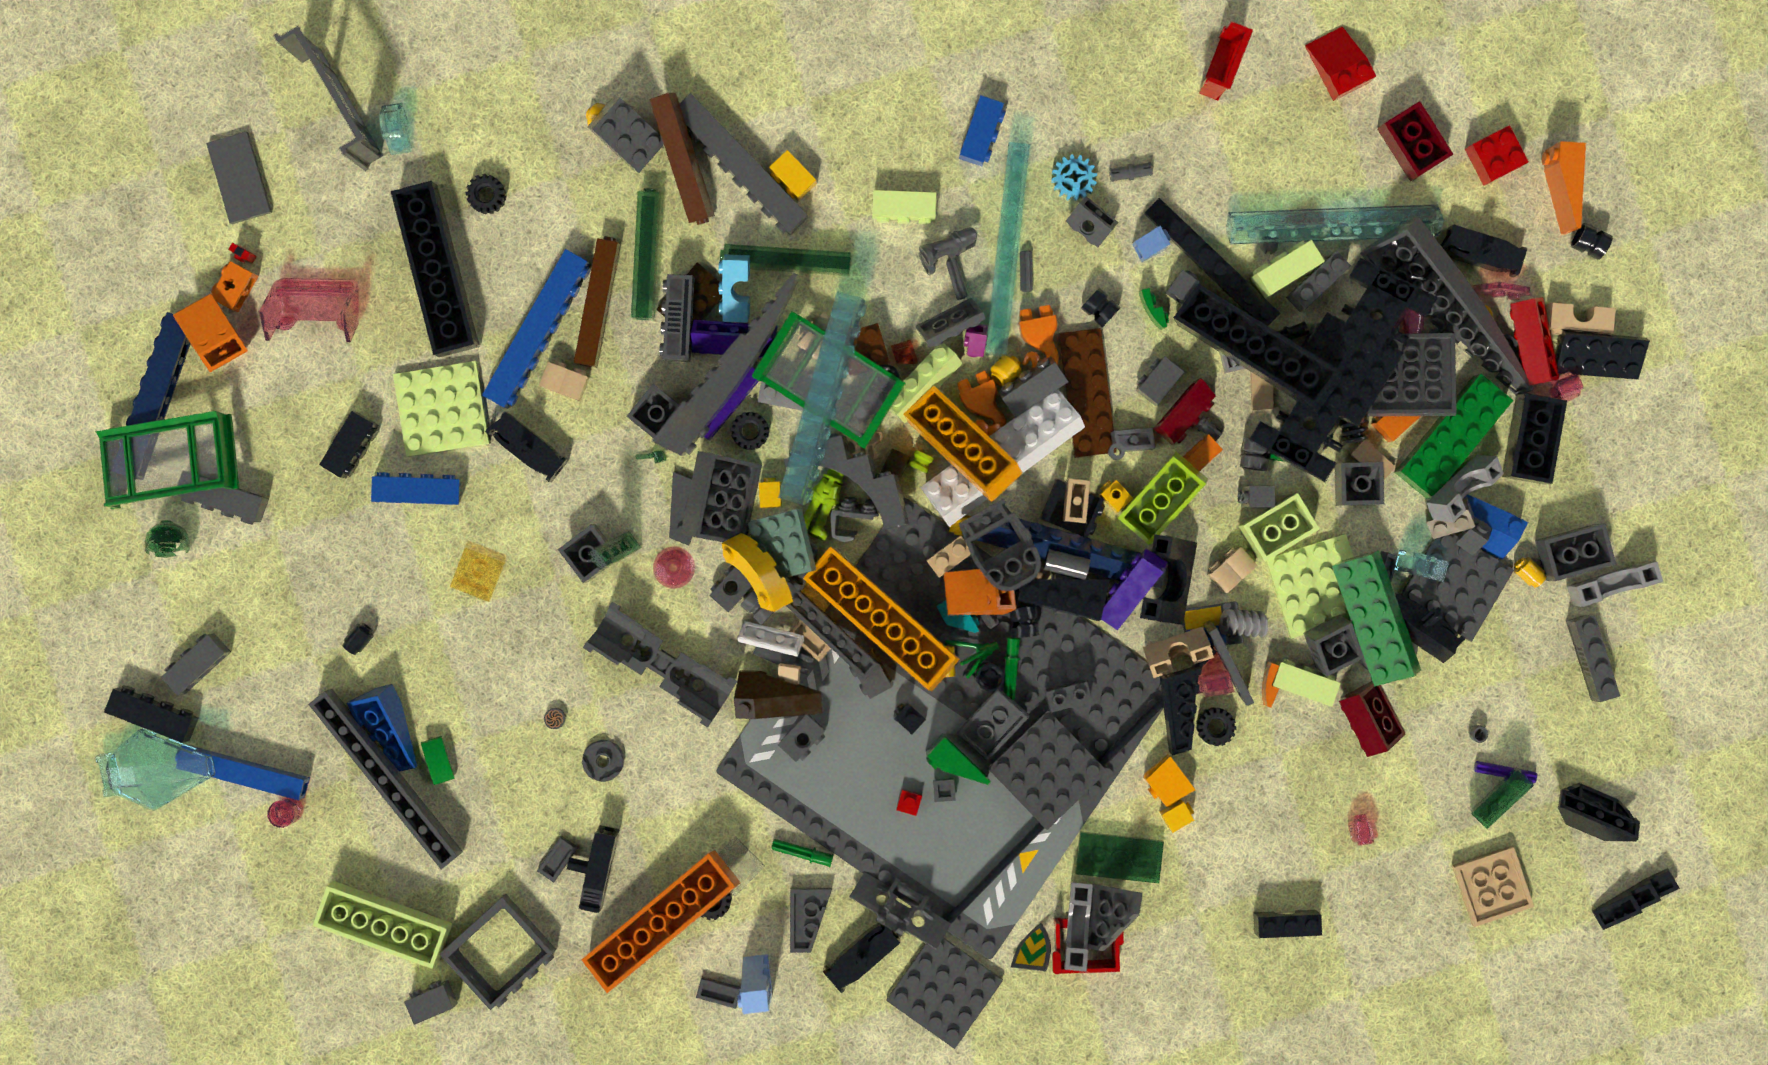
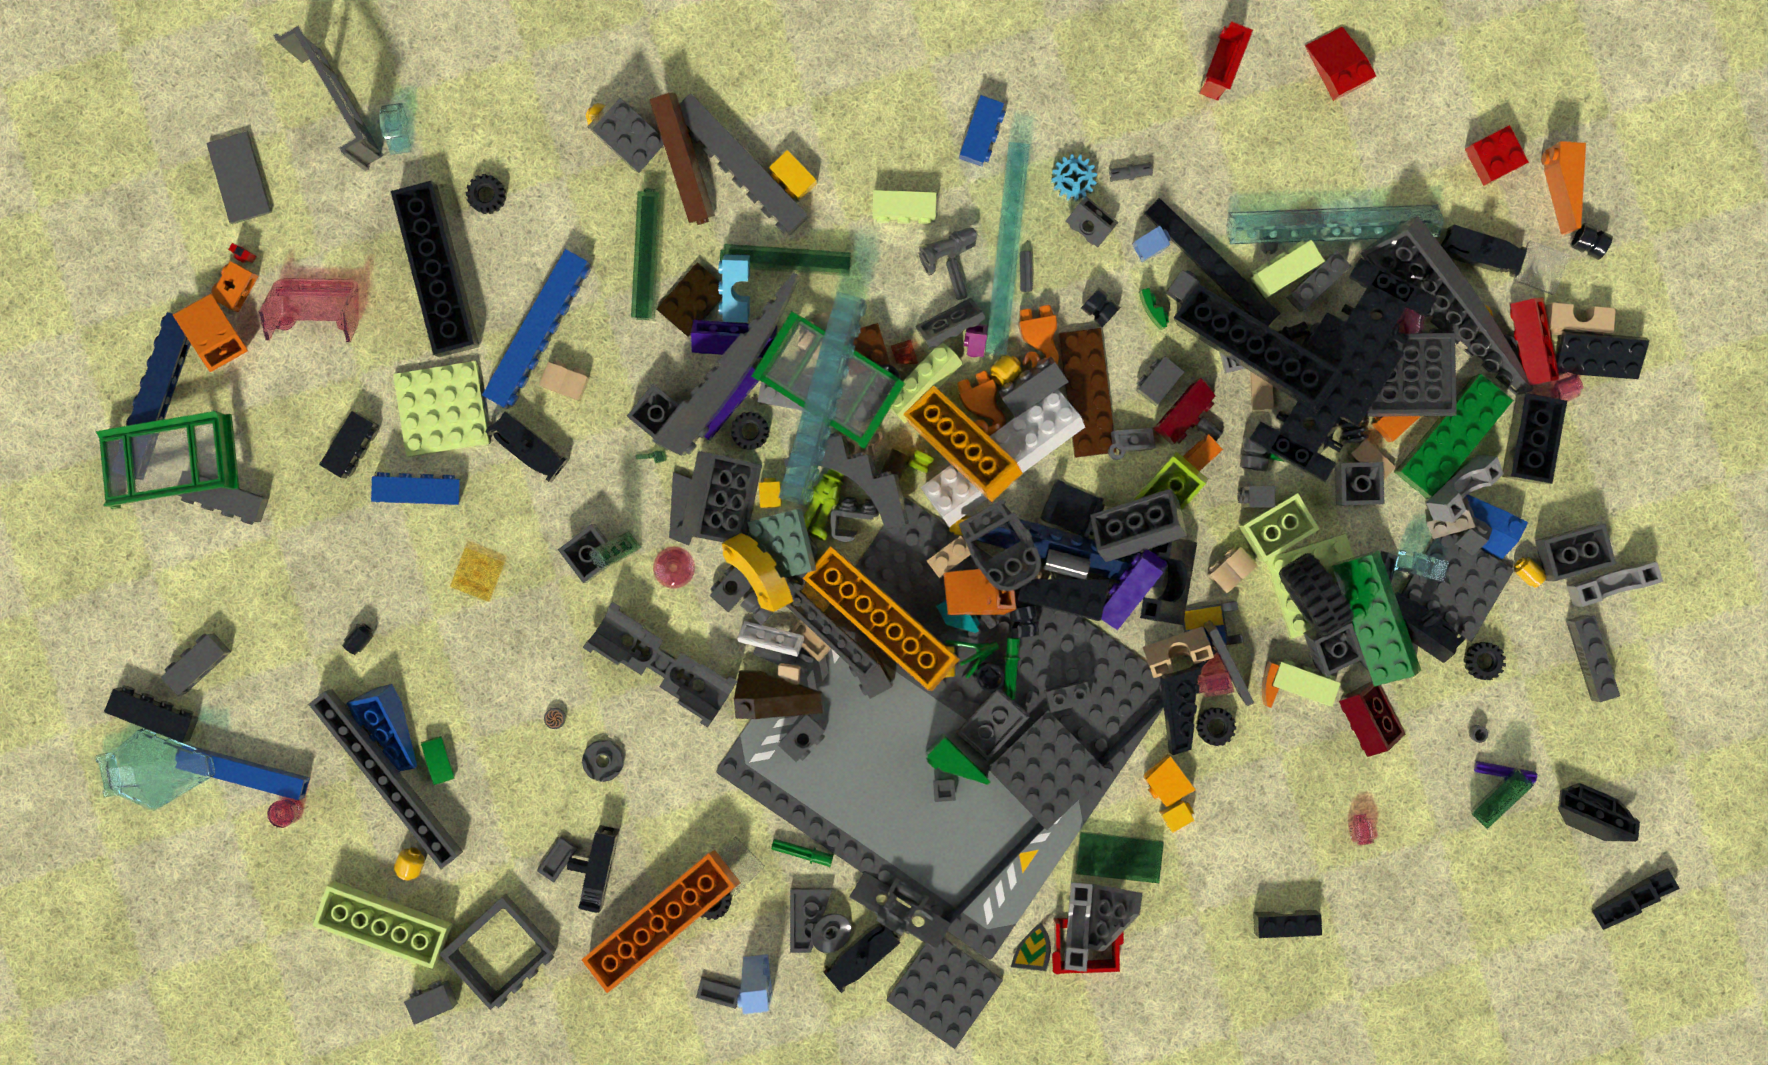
(163, 539): clear green cylinder -> none
(409, 863): none -> yellow head
(597, 302): reddish brown brick -> none
(678, 317): brick -> none
(834, 939): none -> dark grey dish
(908, 717): black bracket -> none
(909, 802): red plate -> none
(1076, 500): tan brick -> none
(1115, 495): yellow brick -> none
(1138, 525): none -> dark grey brick
(1243, 623): light grey piece -> none
(1316, 595): none -> black tyre
(1415, 141): dark red brick -> none
(1493, 886): tan plate -> none
(1495, 667): none -> black tyre
(1501, 290): clear pink wing -> none
(1542, 268): none -> clear plate

